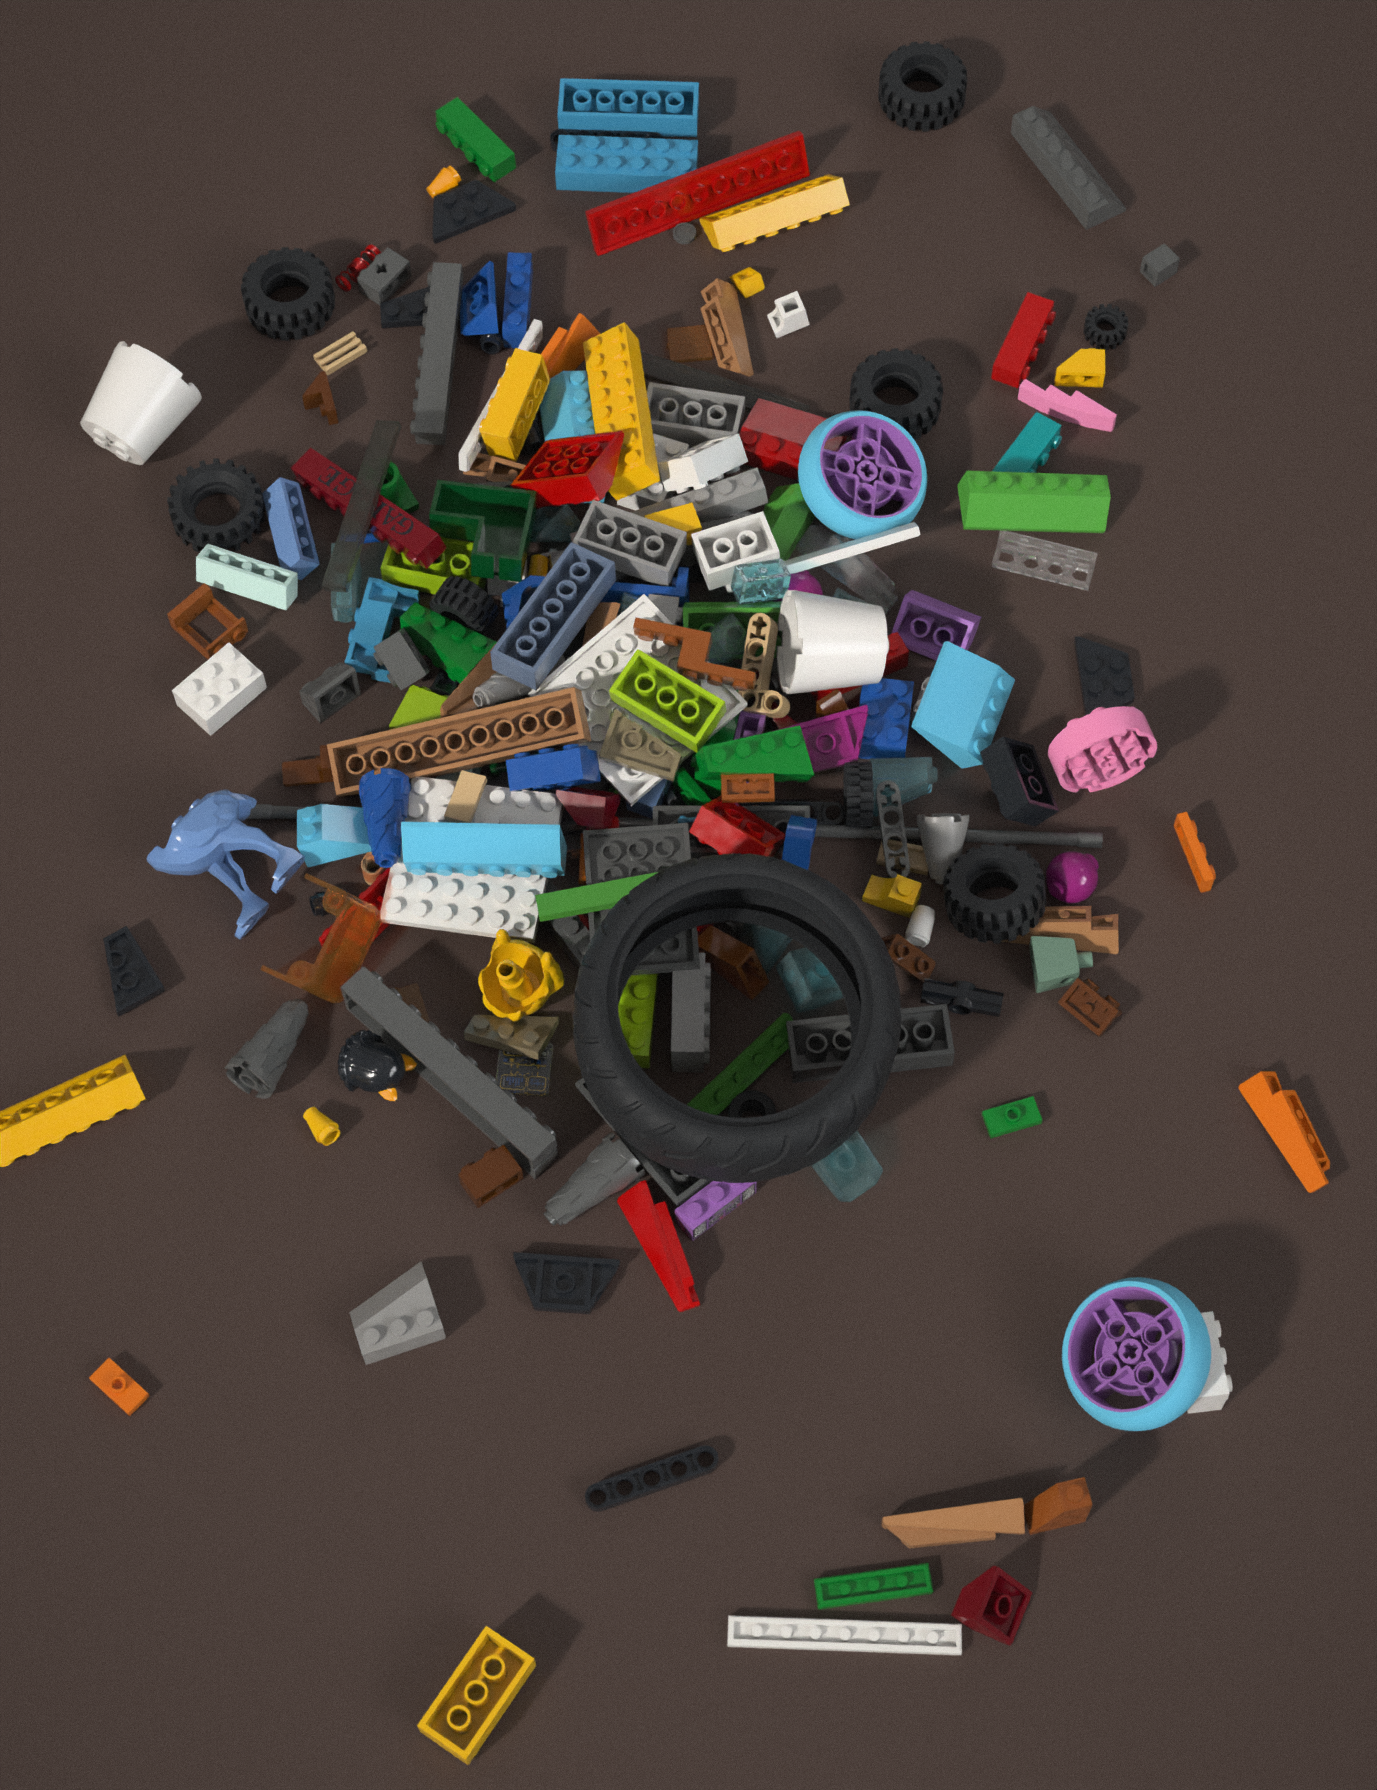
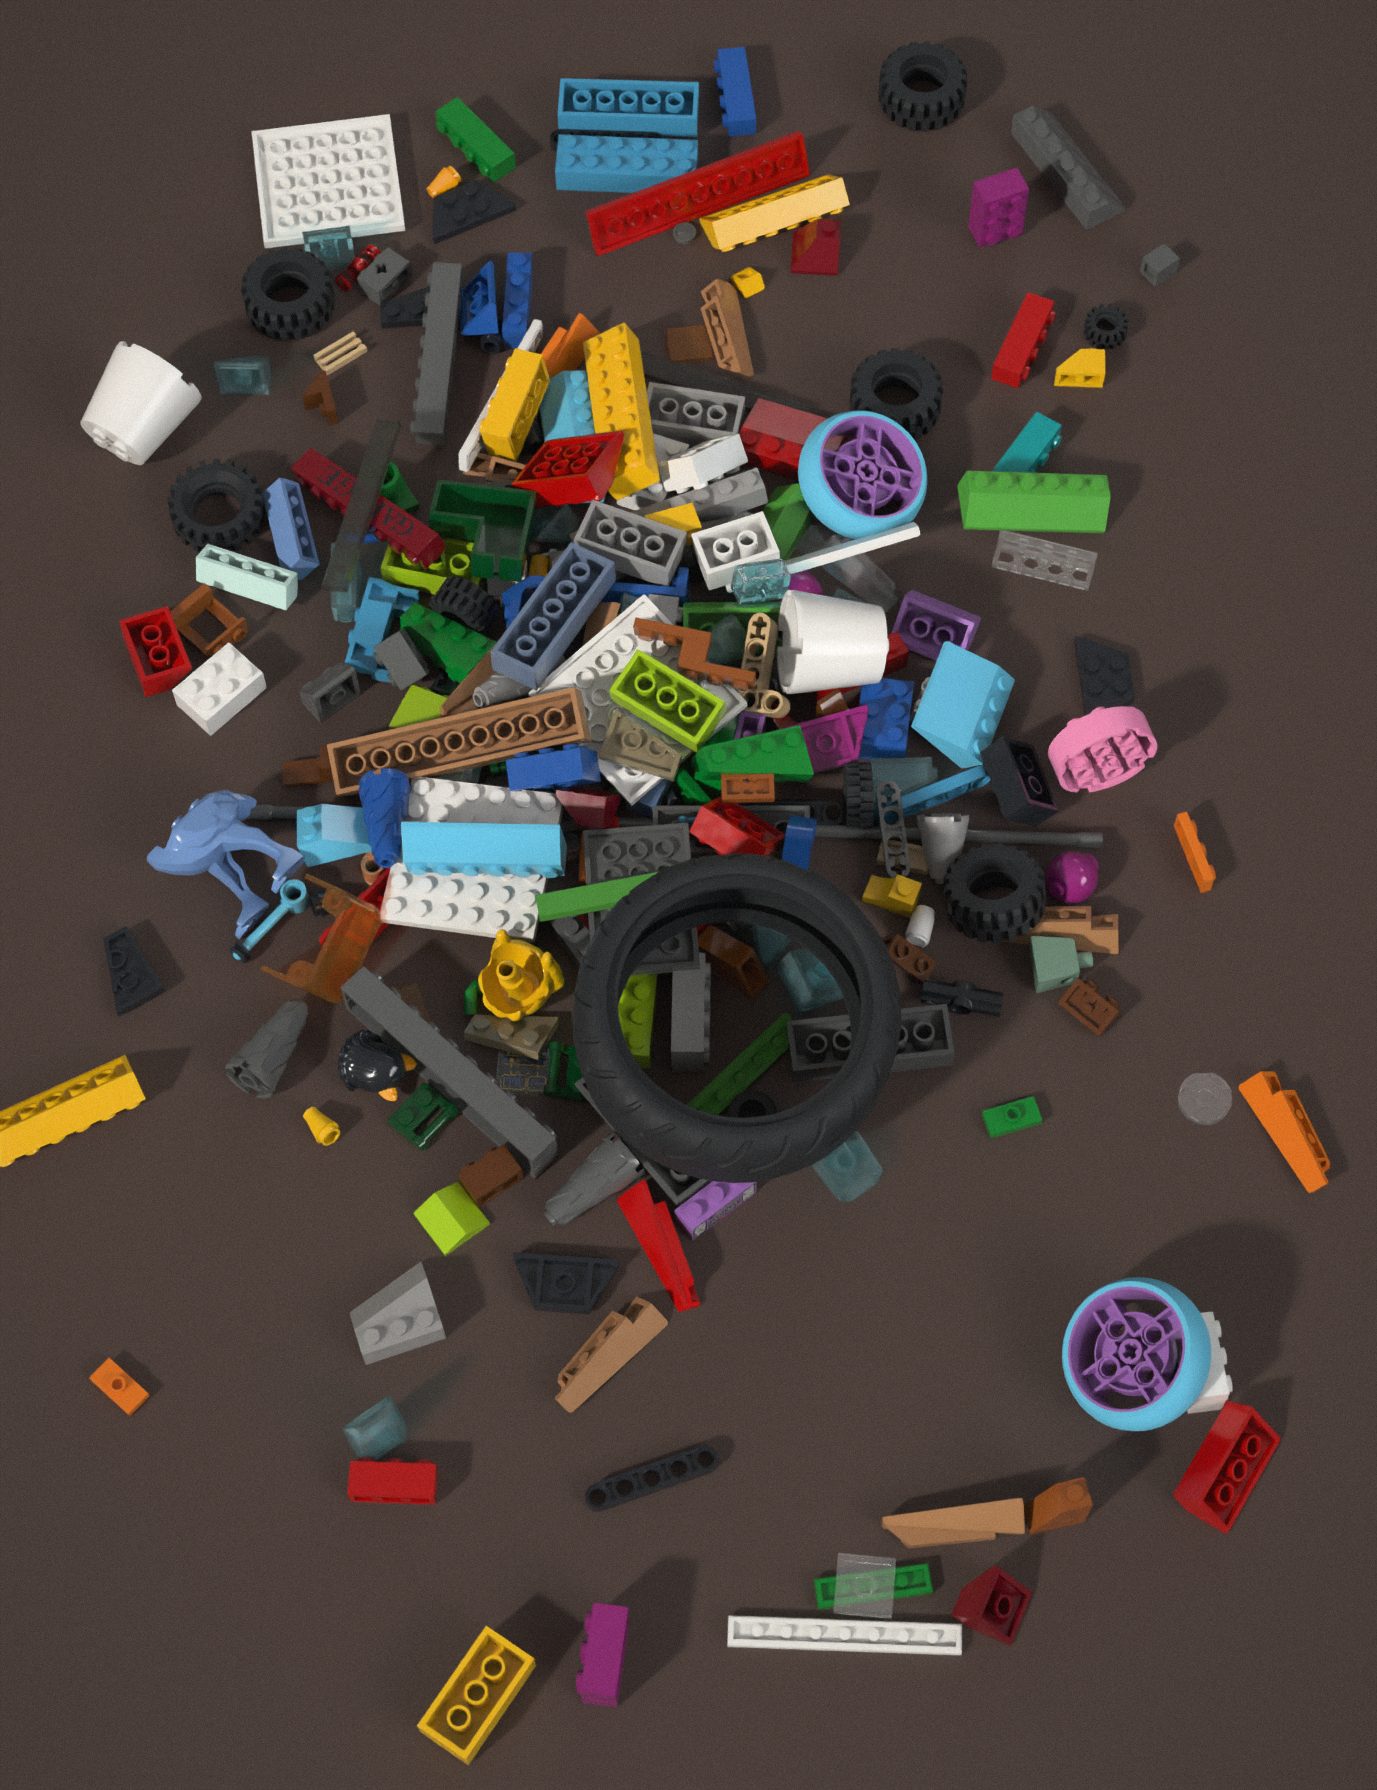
(155, 650): none -> red slope
(242, 951): none -> medium azure piece
(244, 375): none -> clear light blue slope
(327, 179): none -> white plate
(331, 245): none -> clear light blue slope
(376, 1430): none -> clear light blue slope
(393, 1481): none -> red brick
(417, 1111): none -> dark green plate
(451, 1217): none -> lime slope
(465, 797): tan tile -> none
(470, 998): none -> green arm
(573, 1074): none -> dark green plate
(603, 1654): none -> magenta brick
(607, 1351): none -> medium nougat wedge
(736, 91): none -> blue brick
(788, 315): white brick -> none
(816, 248): none -> dark red slope
(864, 1585): none -> clear tile
(937, 793): none -> dark azure beam
(998, 207): none -> magenta brick
(1073, 409): bright pink slope -> none
(1204, 1098): none -> clear tile
(1227, 1466): none -> red slope

